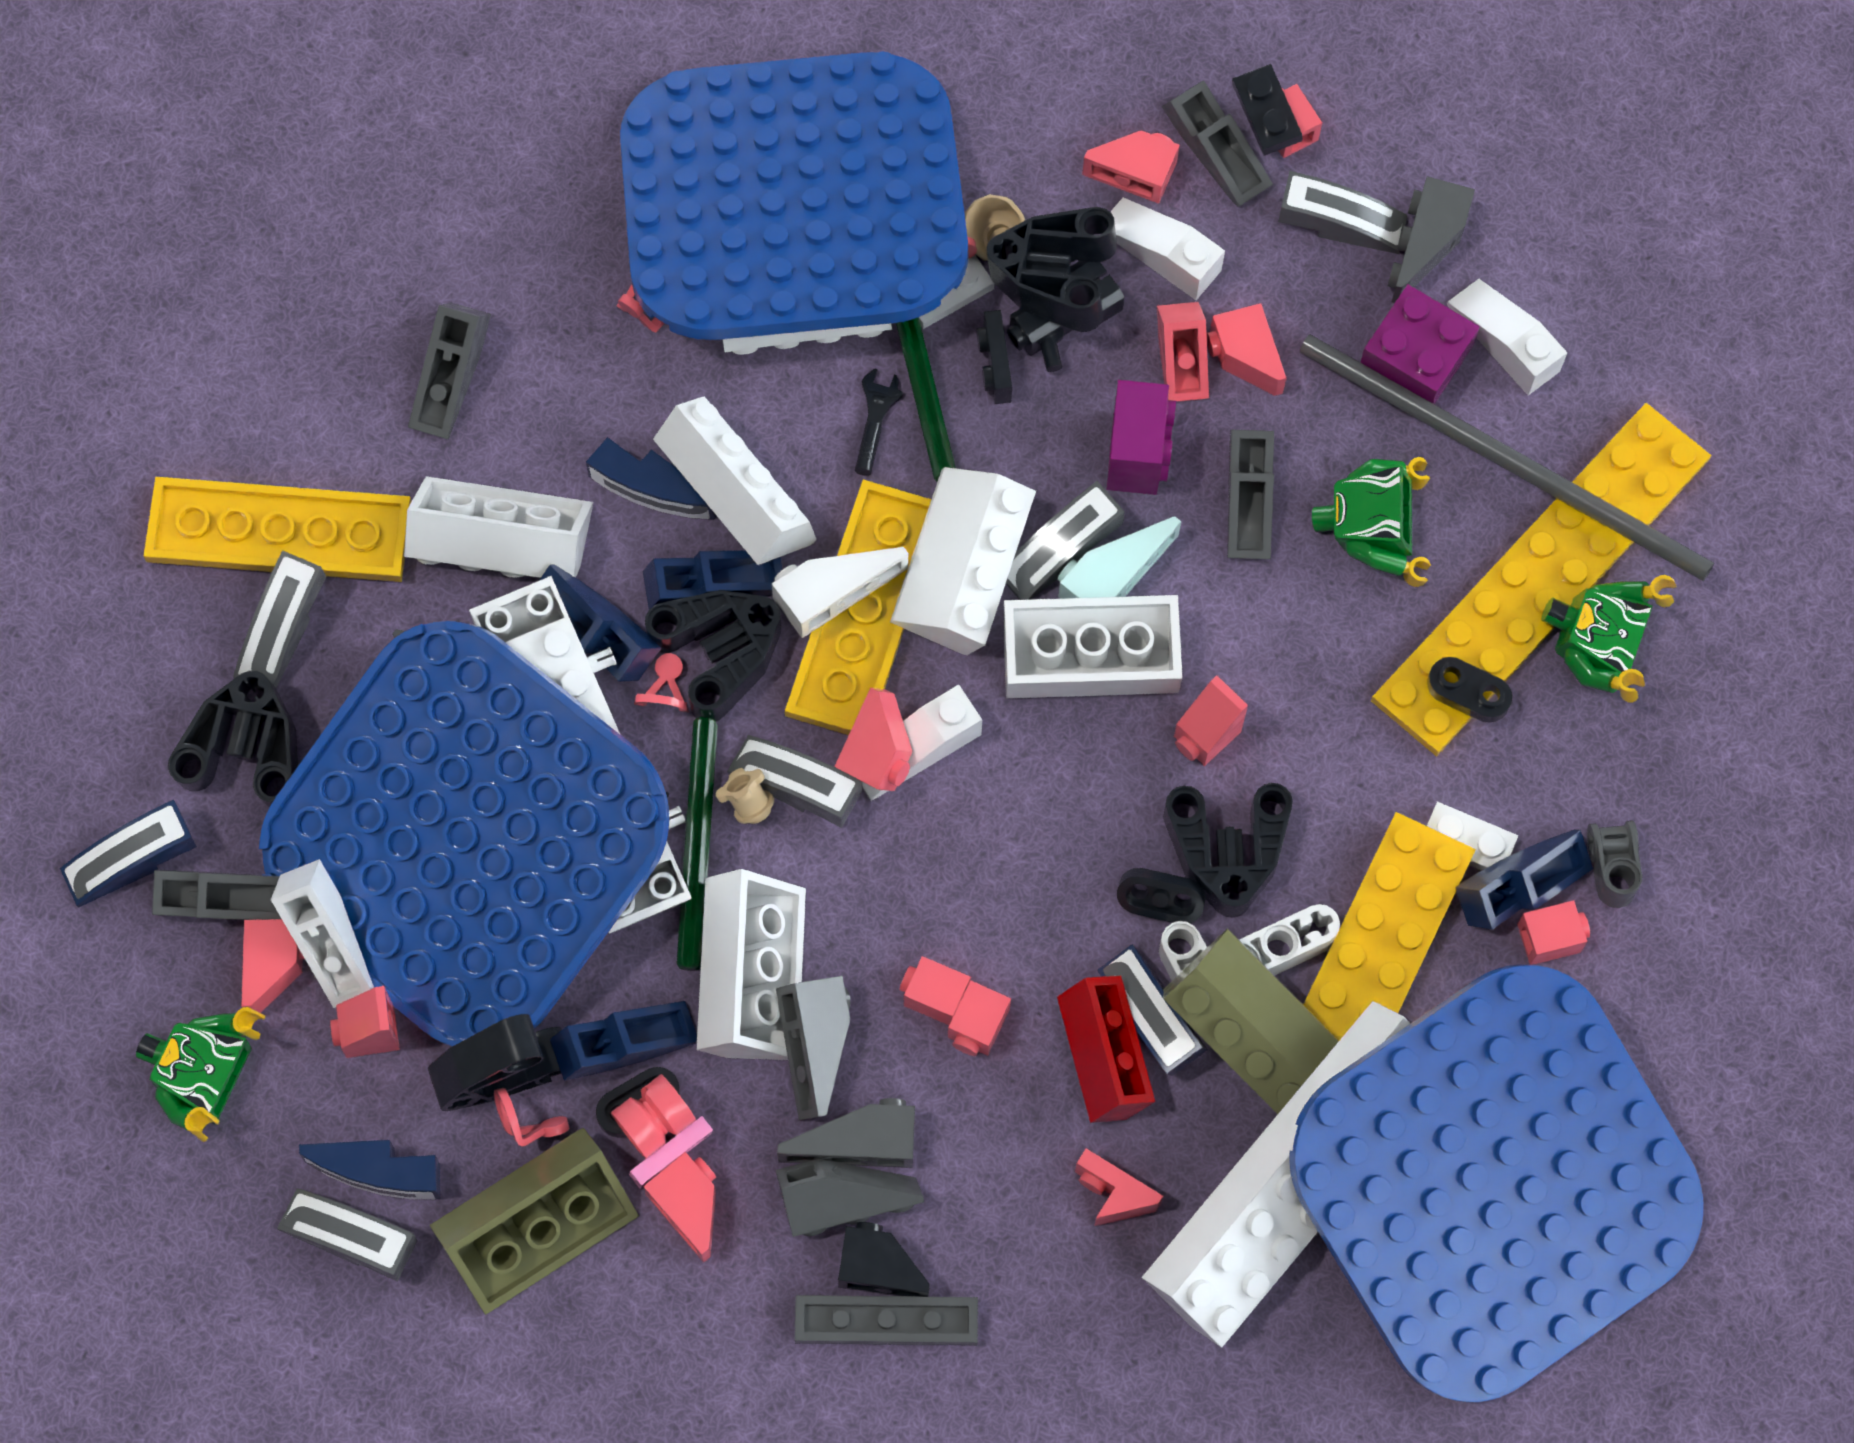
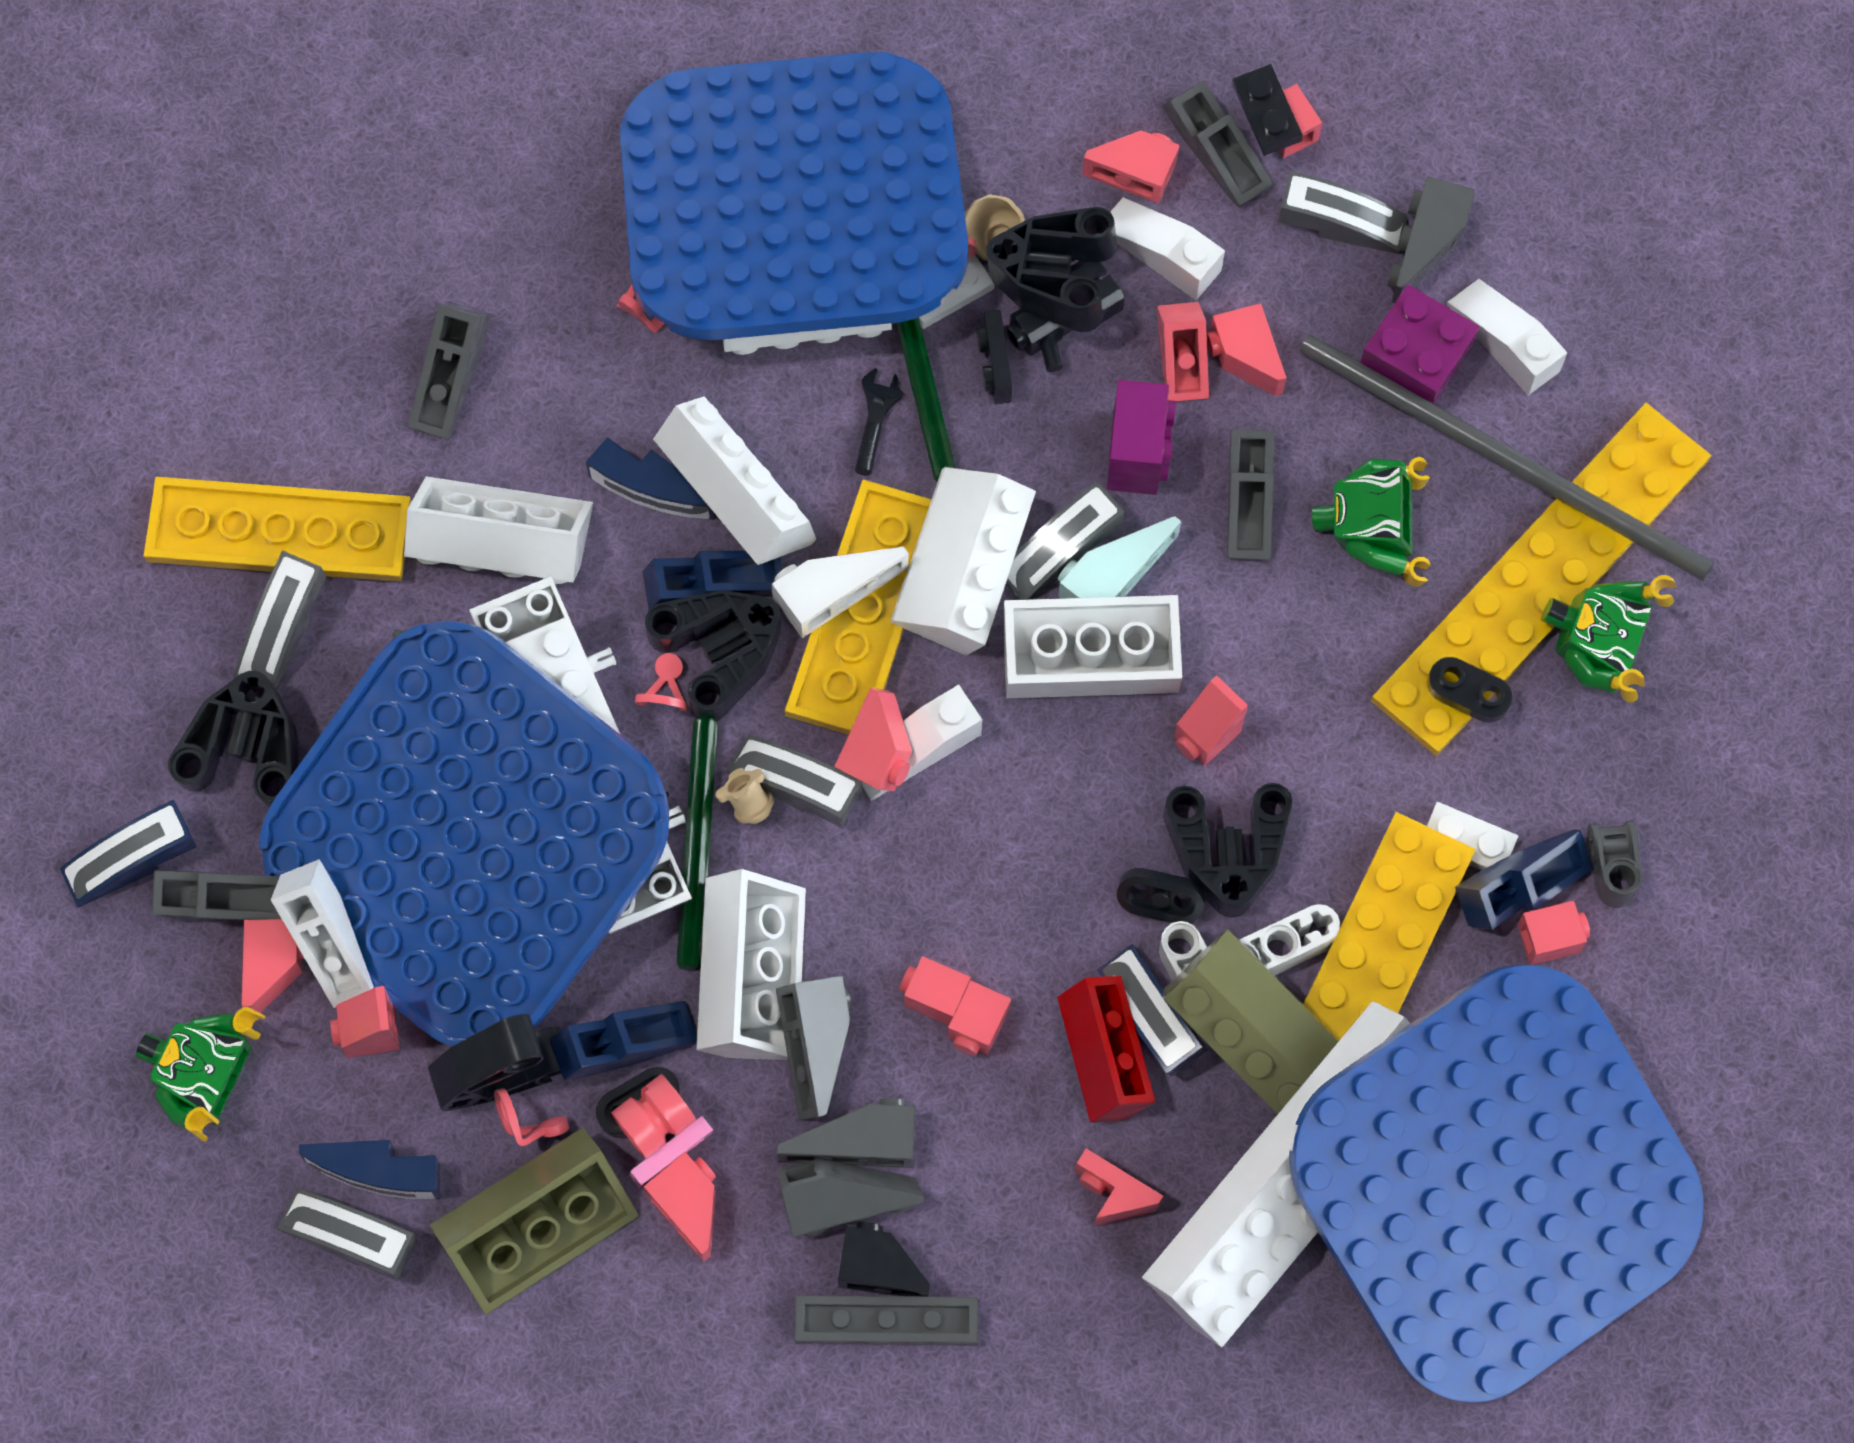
(604, 626): dark blue slope -> none

